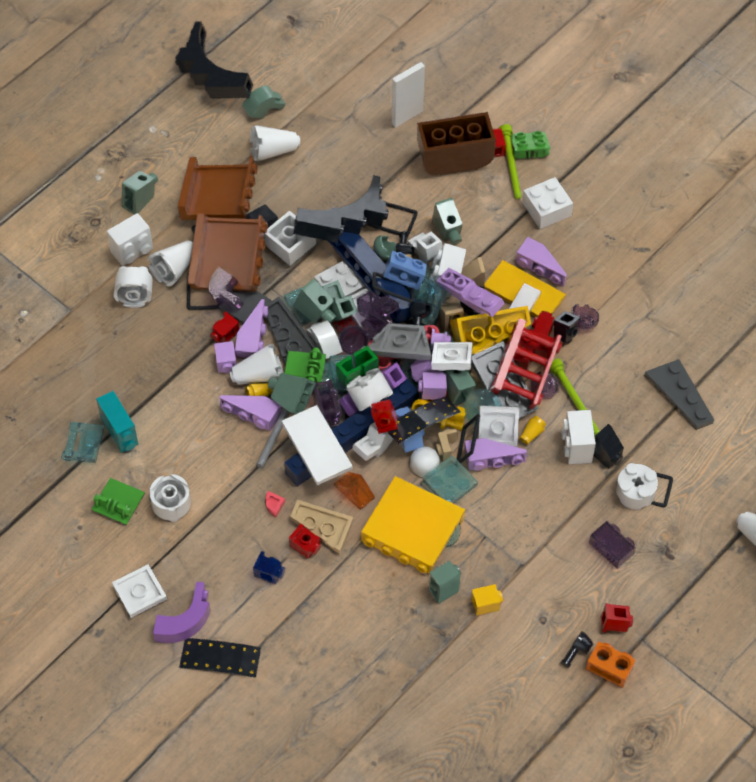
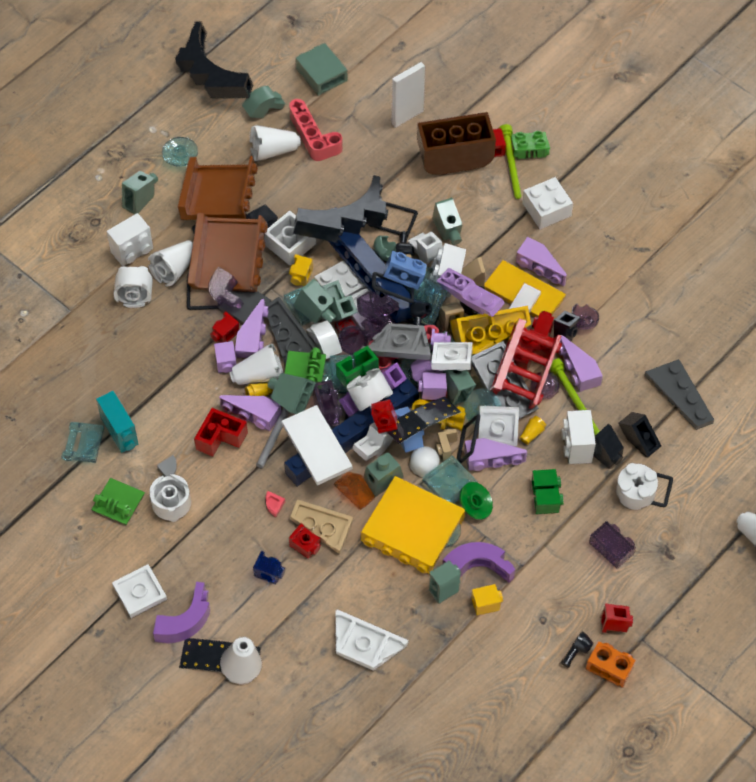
(168, 466): none -> light grey tile
(178, 150): none -> clear light blue dish
(217, 428): none -> red brick
(241, 661): none -> white cone
(301, 270): none -> yellow brick
(317, 145): none -> coral beam
(321, 69): none -> sand green brick
(365, 642): none -> white wing
(382, 473): none -> sand green torso
(476, 500): none -> green dish
(484, 555): none -> medium lavender arch
(546, 491): none -> green piece
(582, 366): none -> lavender slope
(640, 433): none -> black slope

